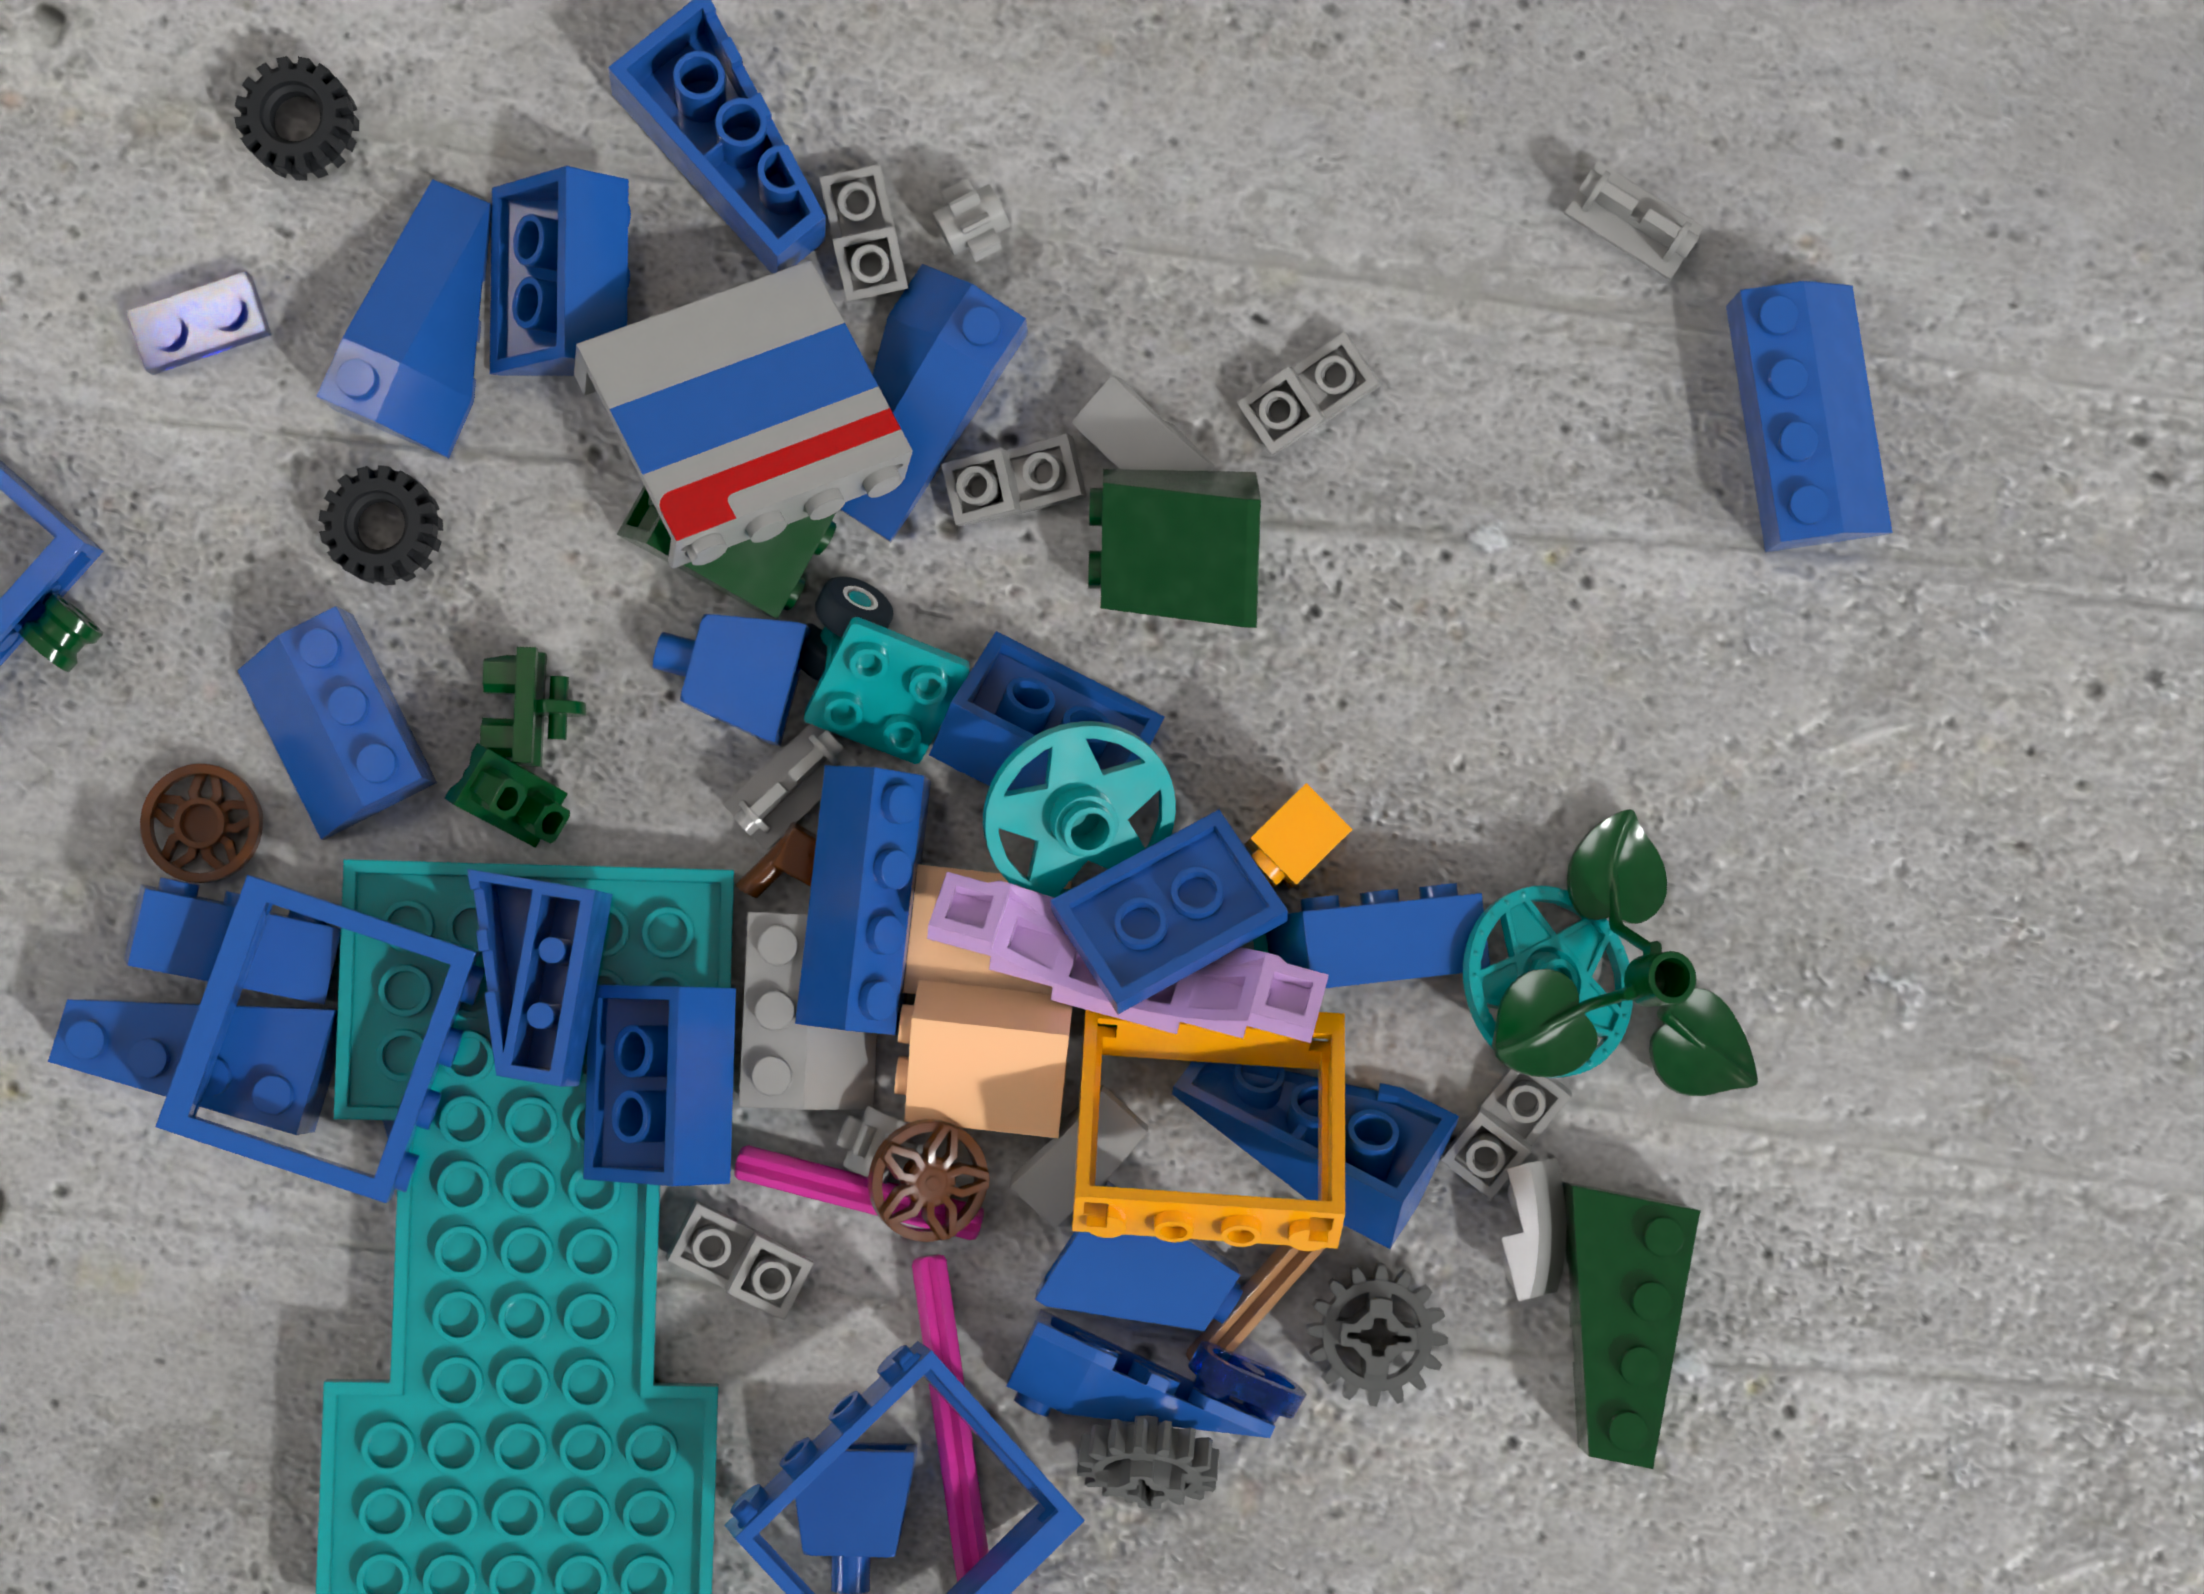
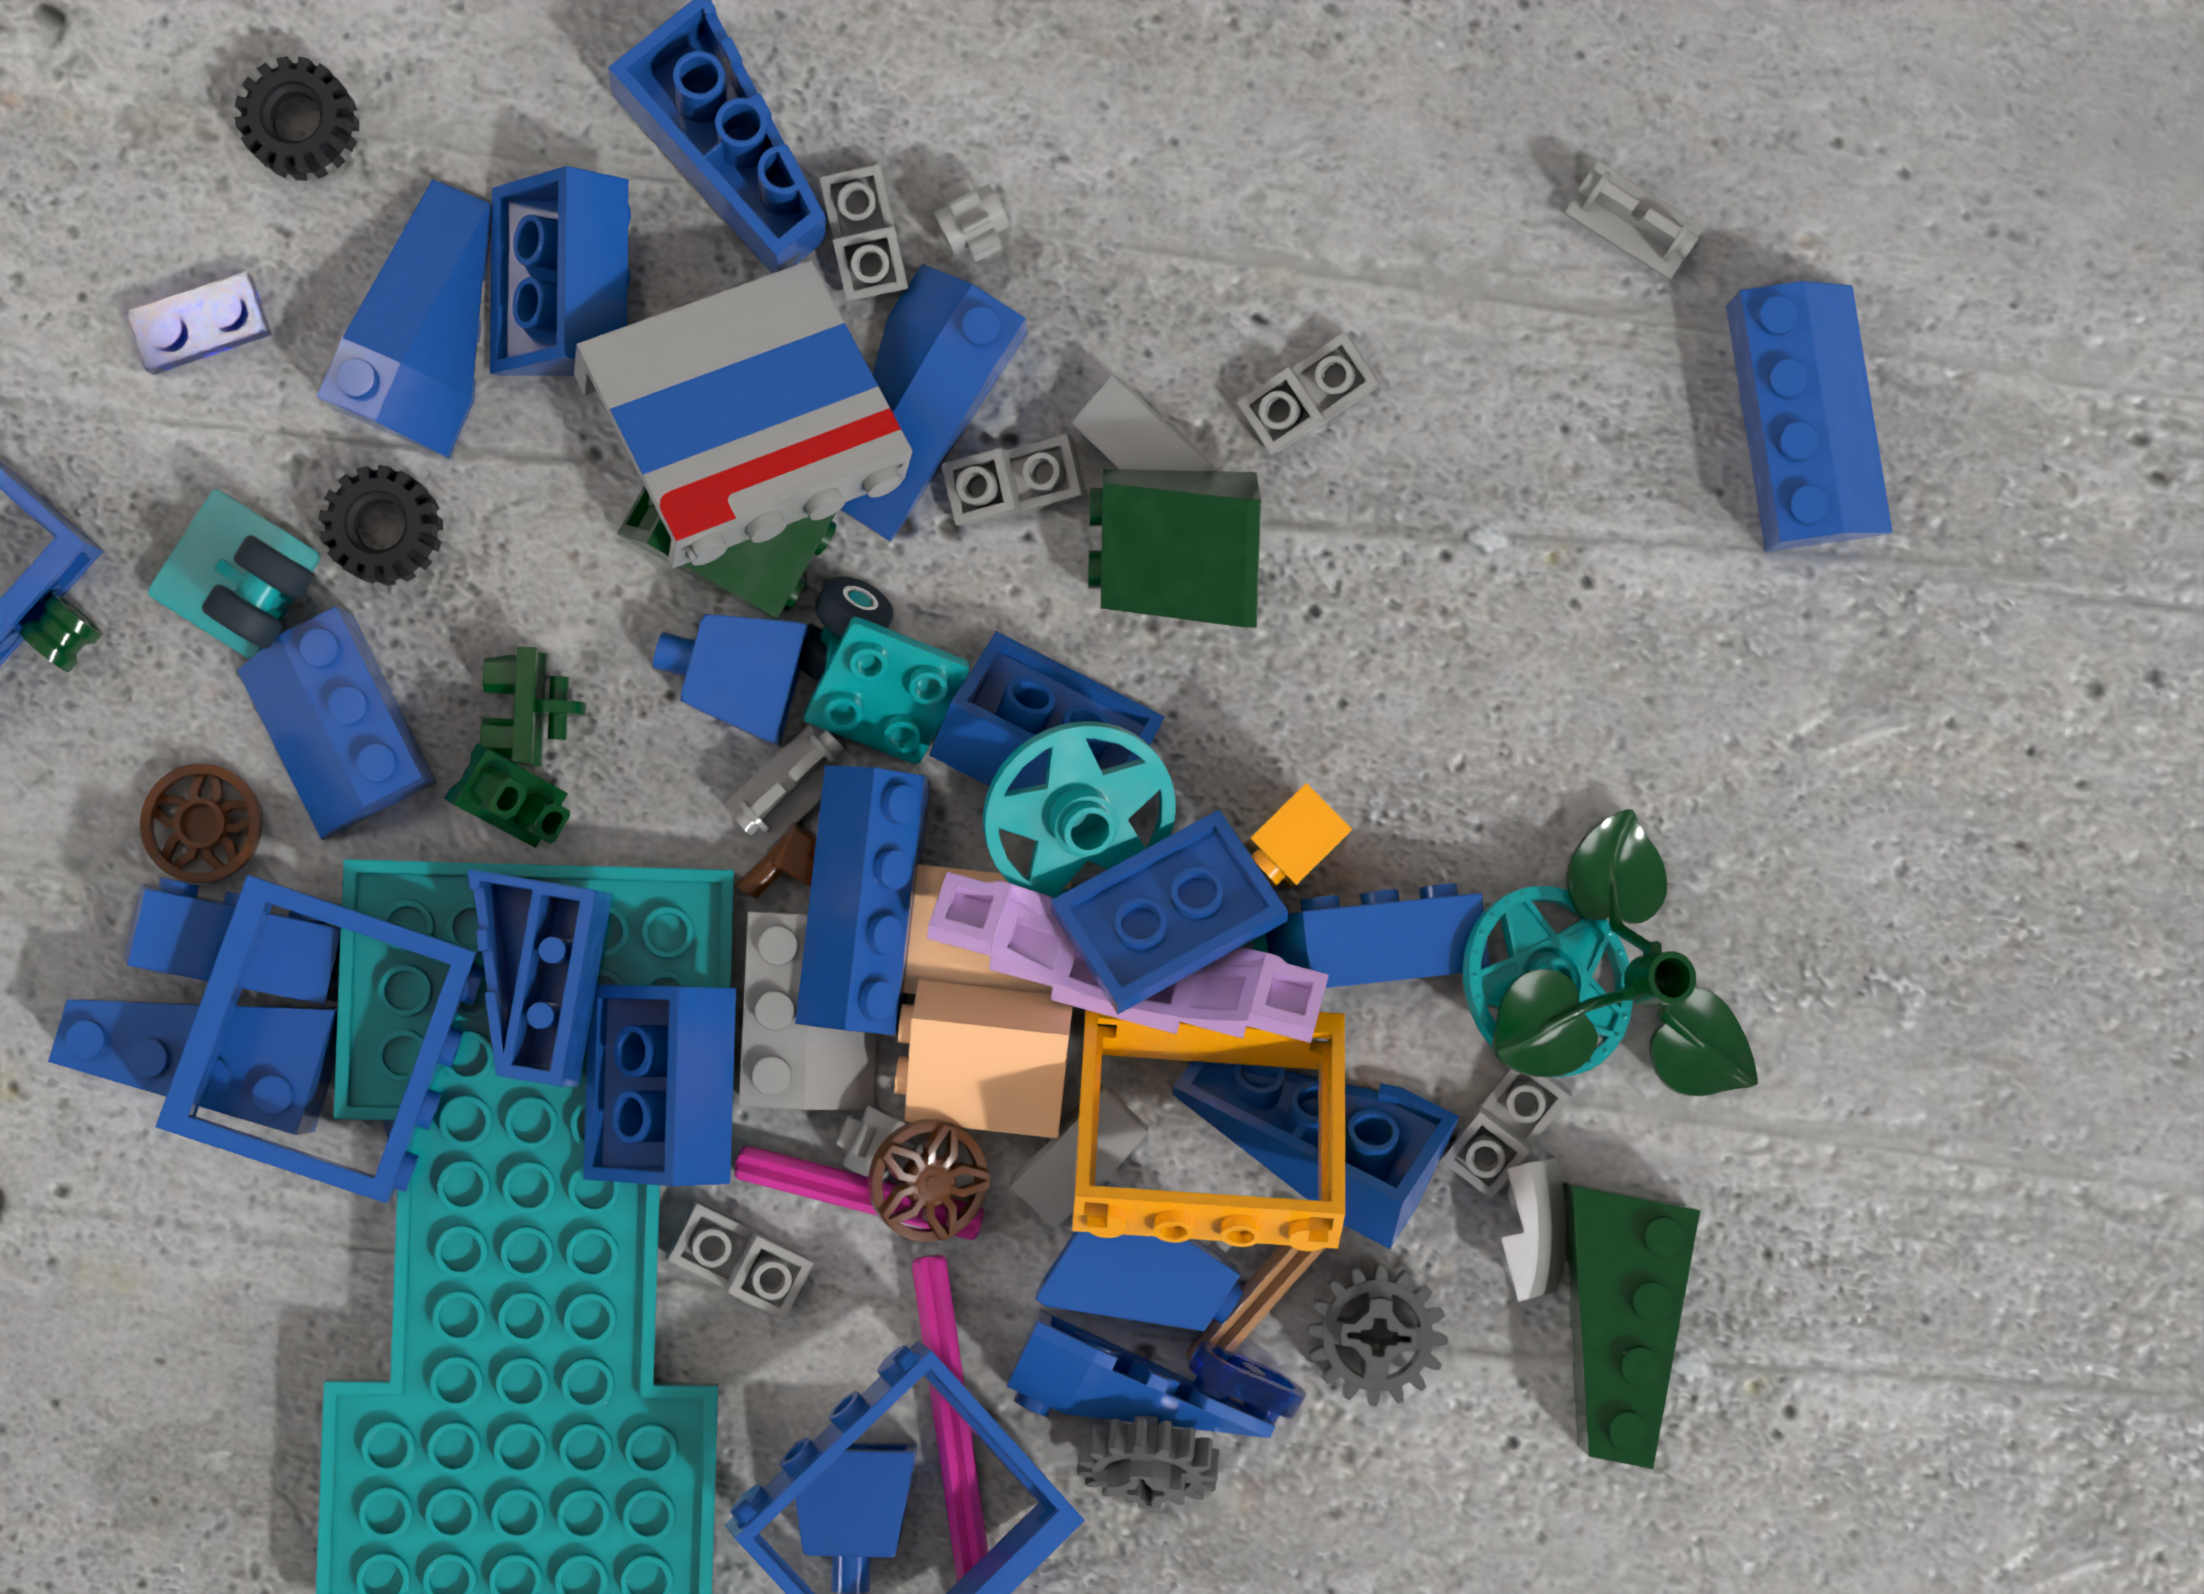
(235, 575): none -> teal plate

